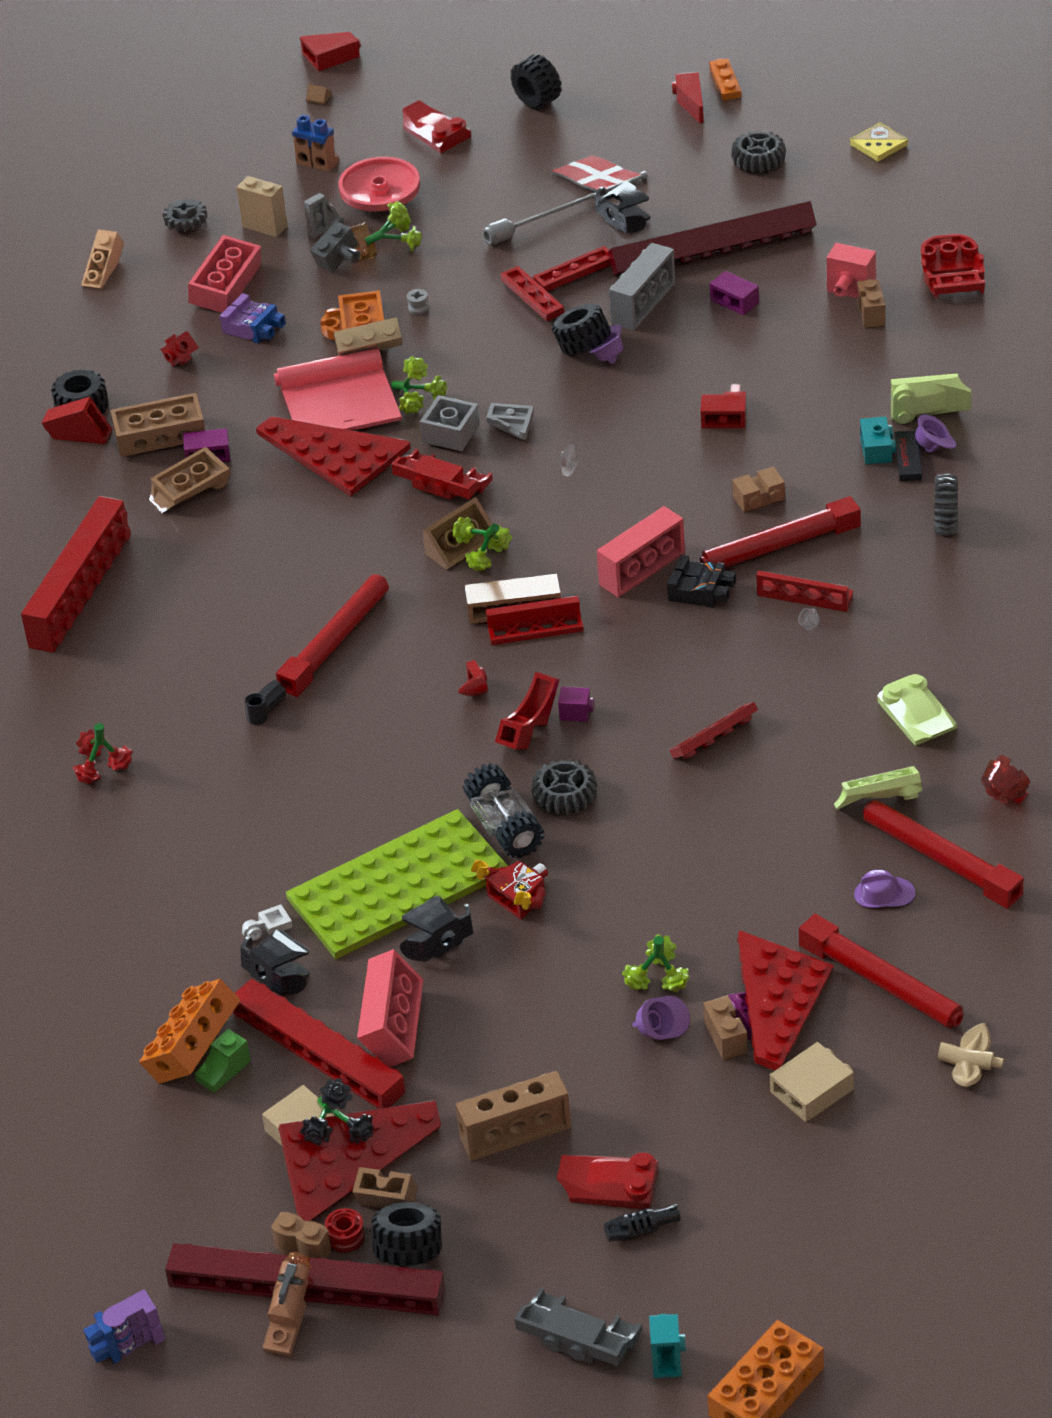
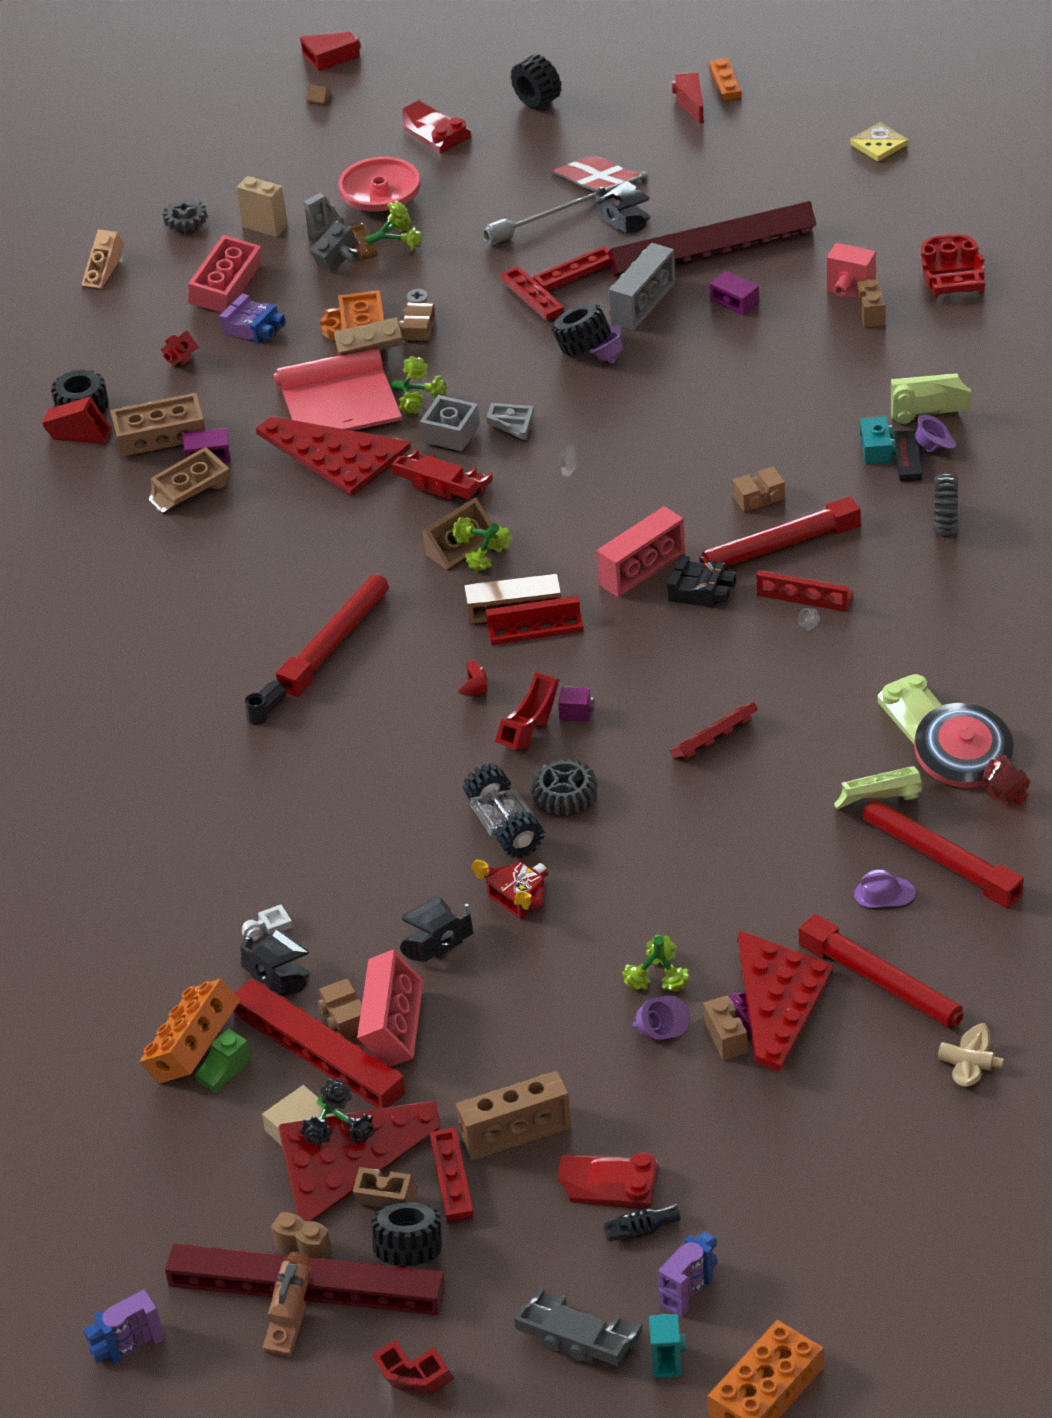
(75, 574): red brick -> none
(91, 746): red plant -> none
(316, 143): hips -> none
(341, 1007): none -> medium nougat brick
(345, 1230): red wheel -> none
(374, 890): lime plate -> none
(417, 321): none -> medium nougat brick
(422, 1375): none -> red brick
(451, 1174): none -> red plate
(686, 1273): none -> medium lavender hips
(724, 409): red hinge -> none
(758, 152): dark grey gear -> none
(812, 1081): tan brick -> none
(959, 742): none -> dish

